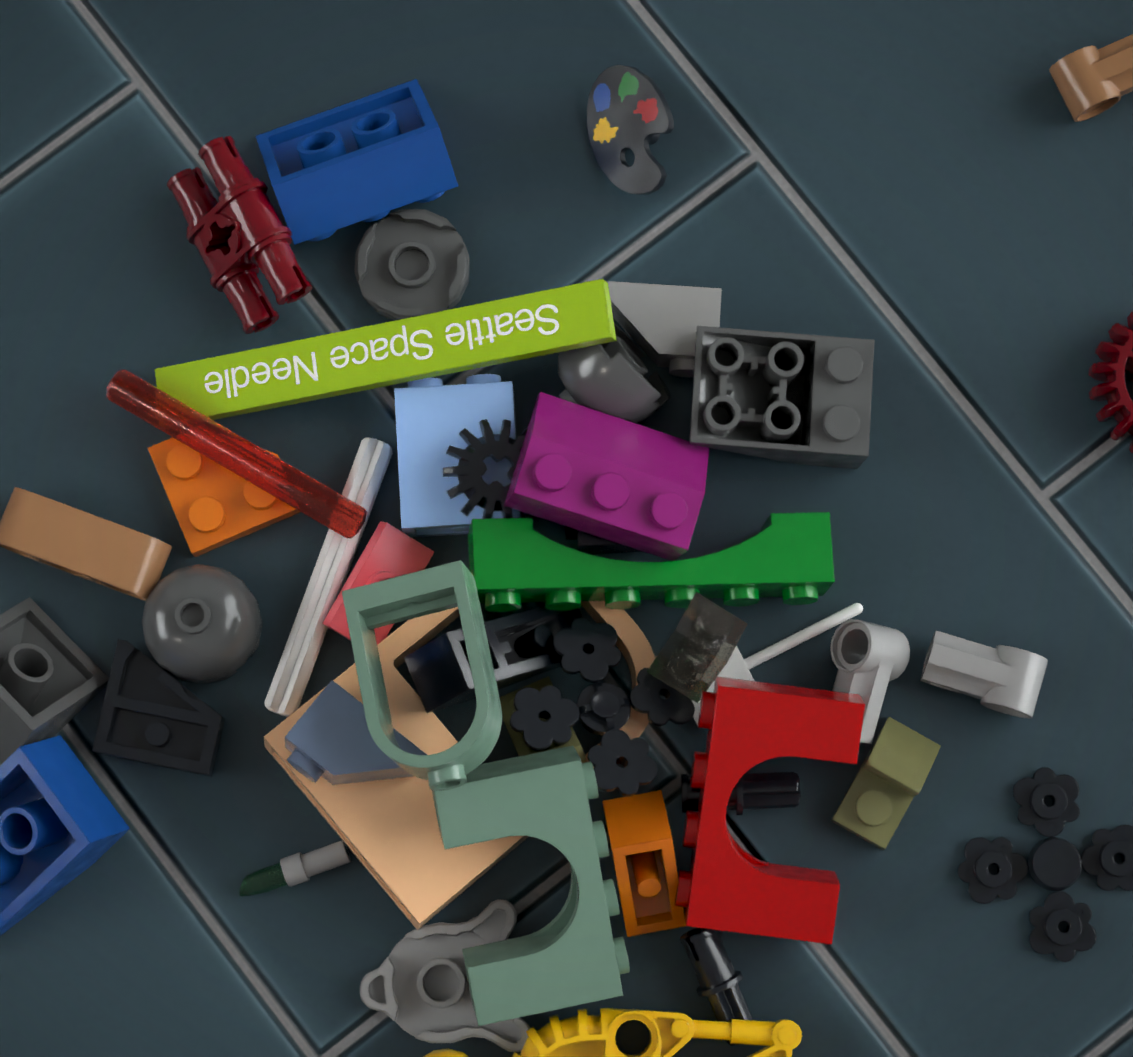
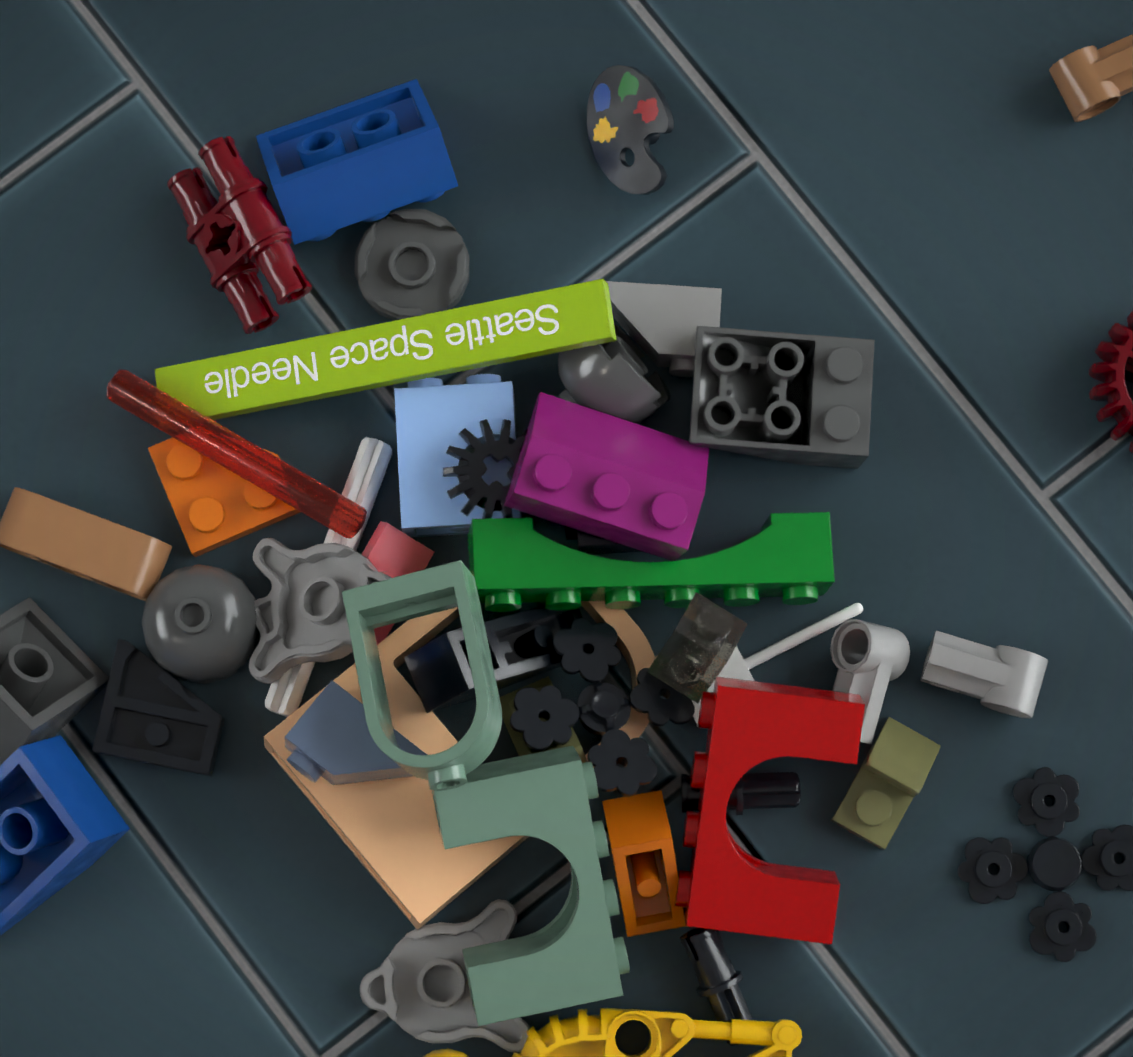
(295, 869): light grey piece -> none
(305, 609): none -> light grey tile

